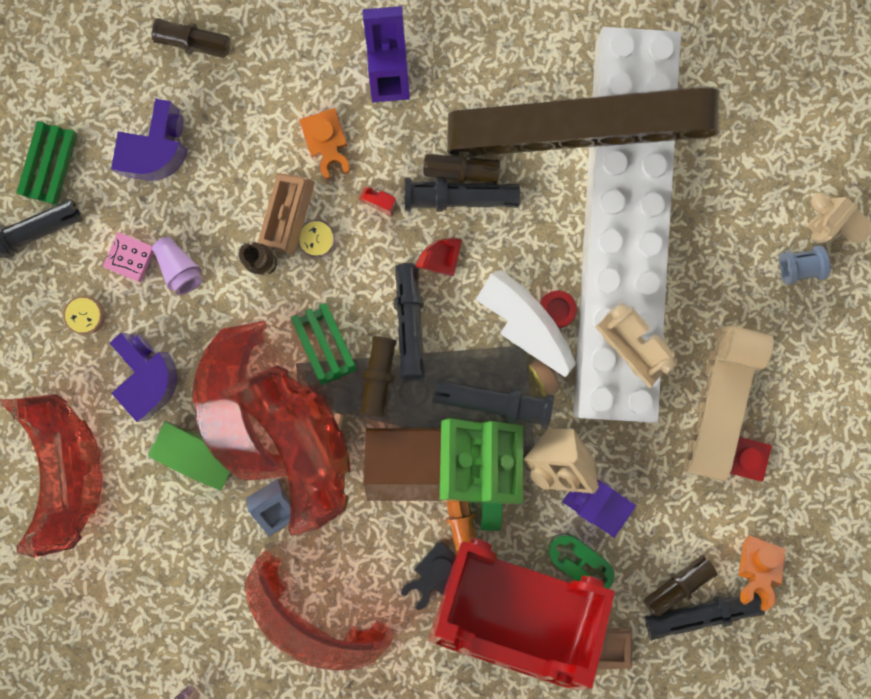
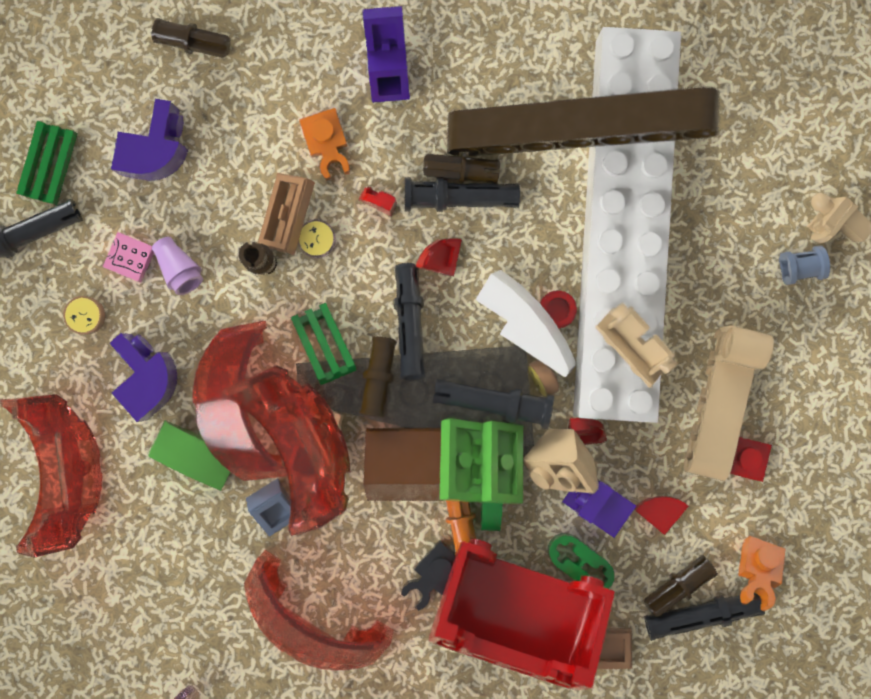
(588, 430): none -> red tile
(661, 511): none -> red tile

